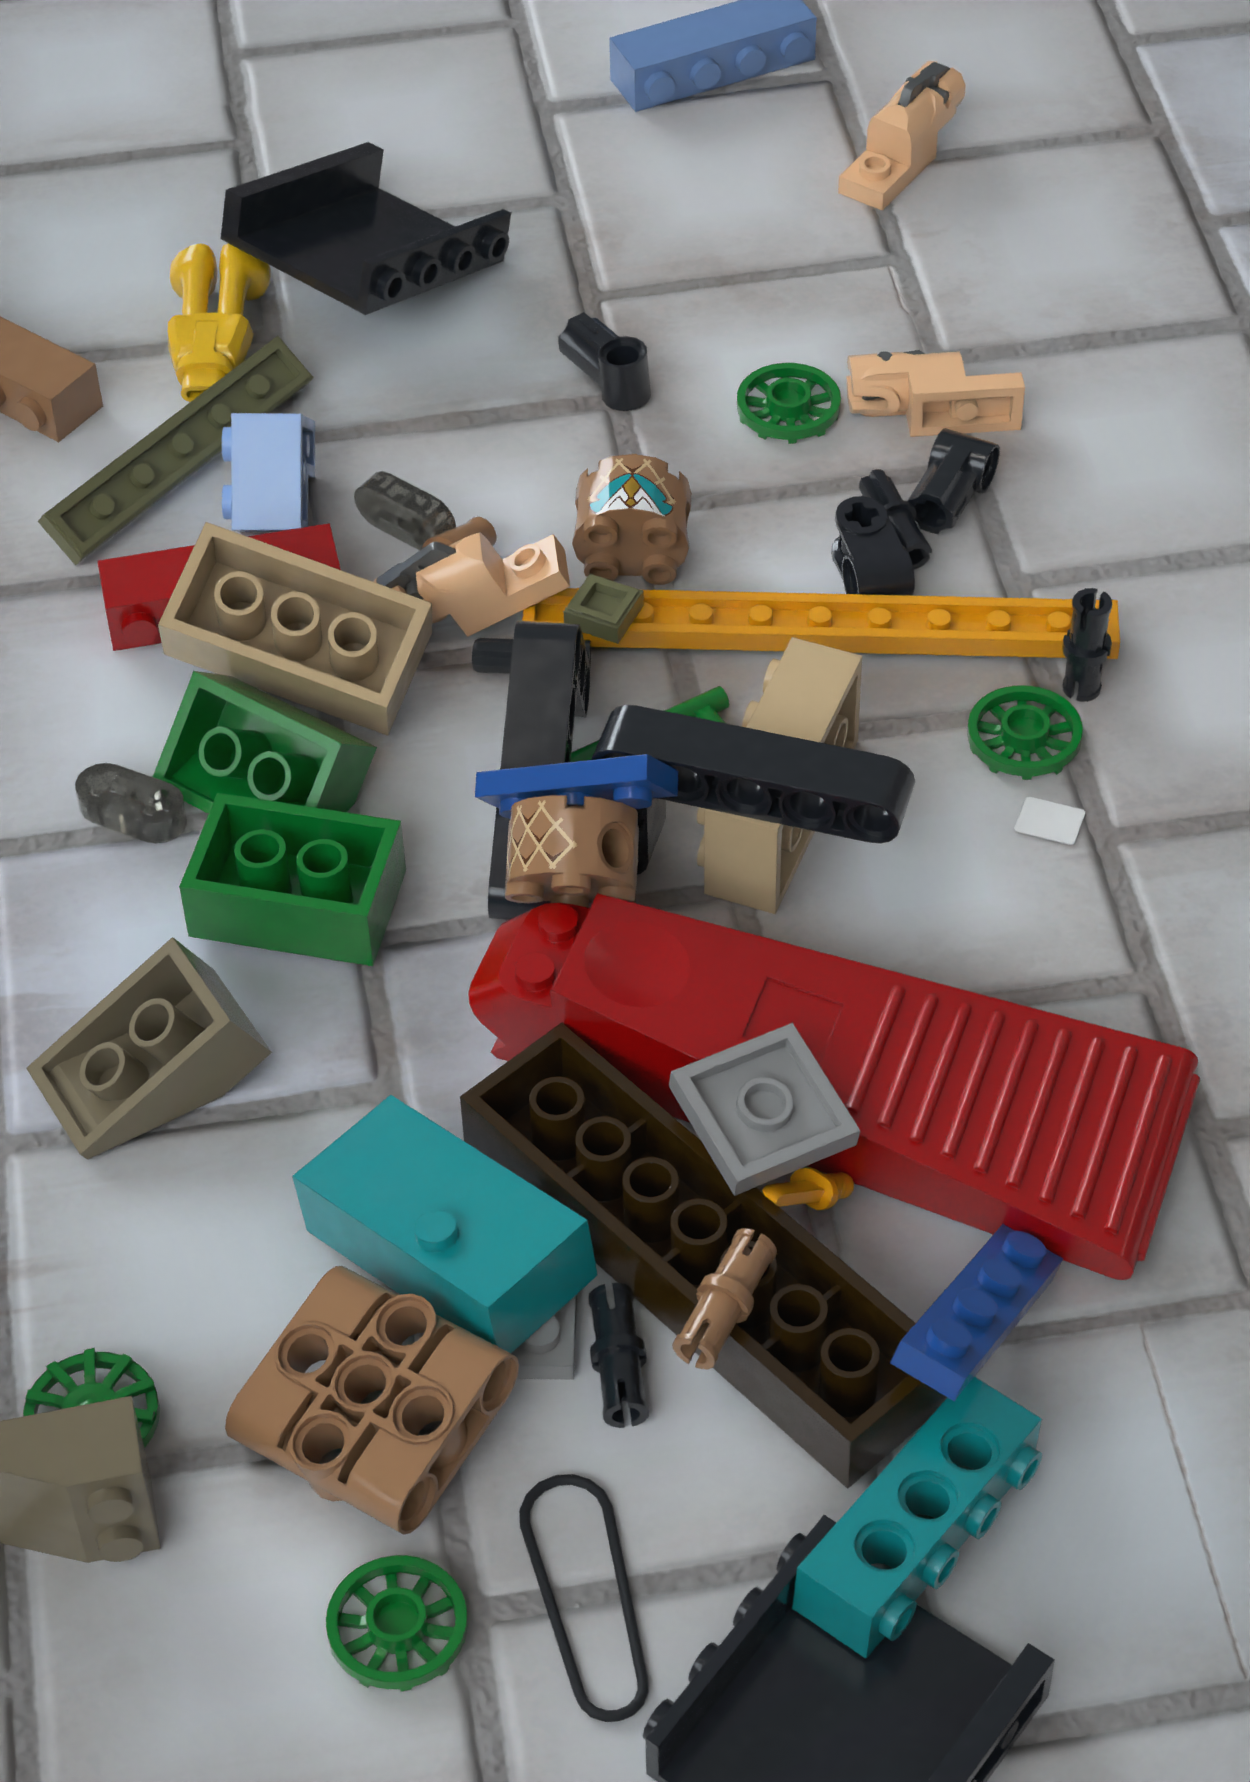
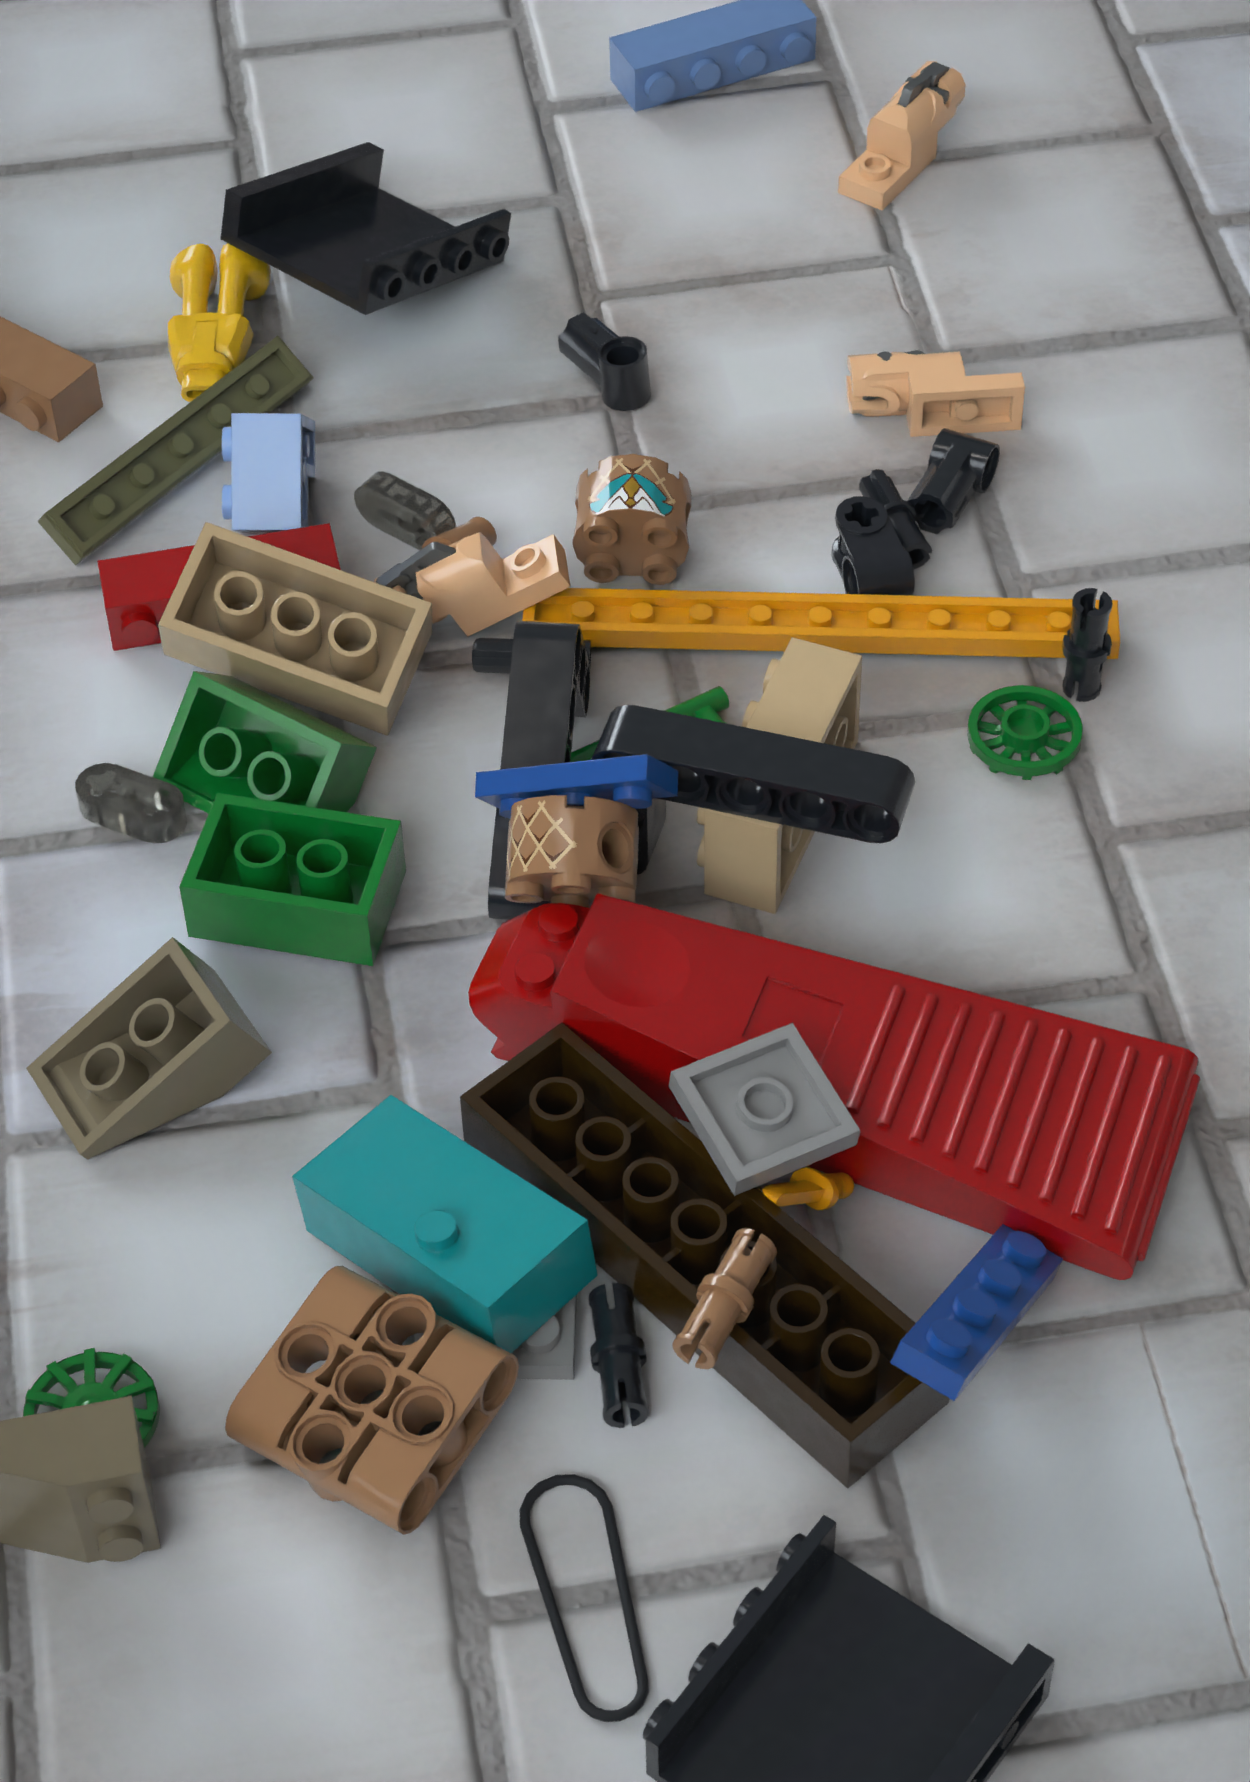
(396, 1622): green wheel -> none
(604, 608): olive tile -> none
(788, 402): green wheel -> none
(864, 1603): teal brick -> none
(1049, 820): white sticker -> none

